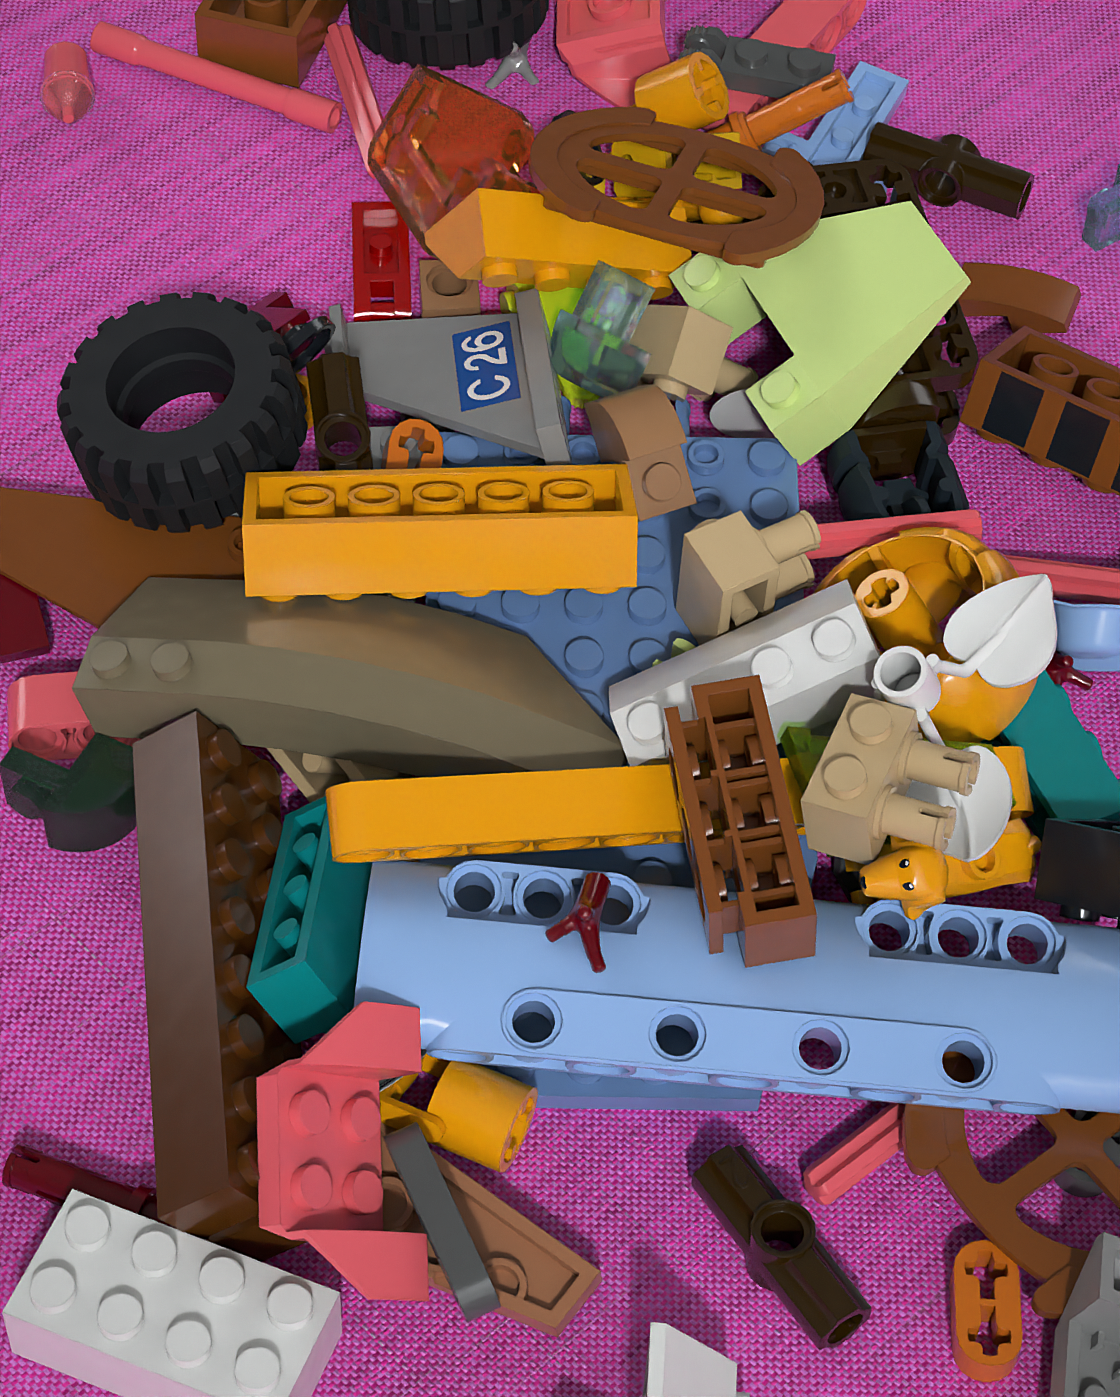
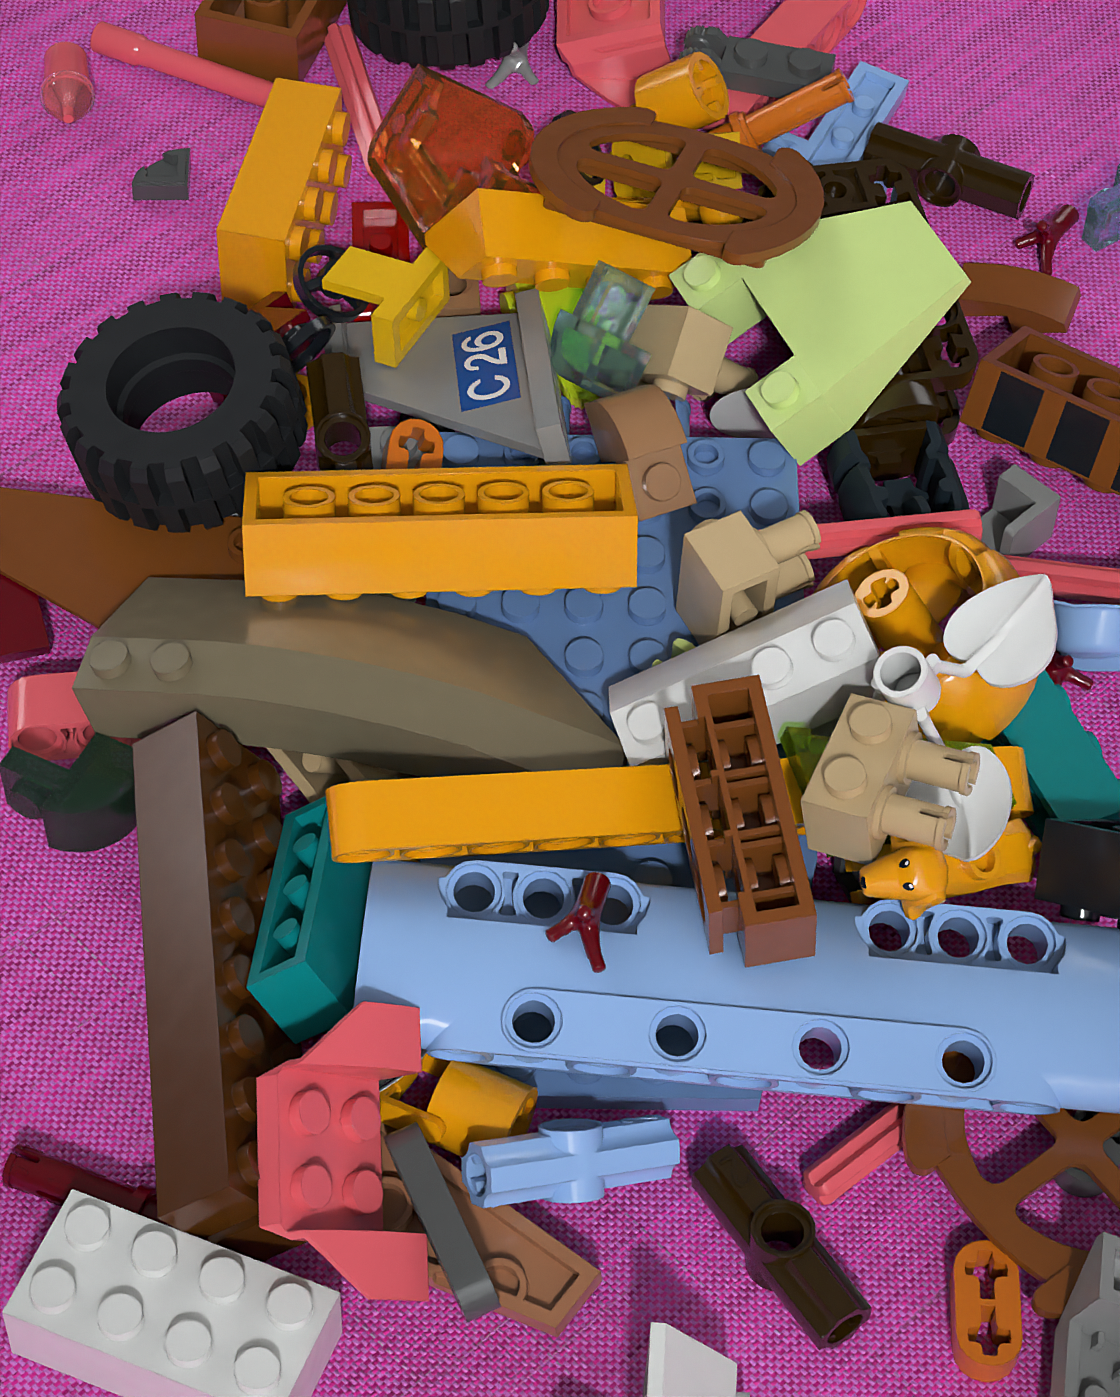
(165, 178): none -> dark grey tile
(284, 191): none -> light orange brick
(406, 294): none -> yellow piece
(569, 1160): none -> light blue piece
(1020, 514): none -> light grey panel
(1048, 235): none -> dark red bar

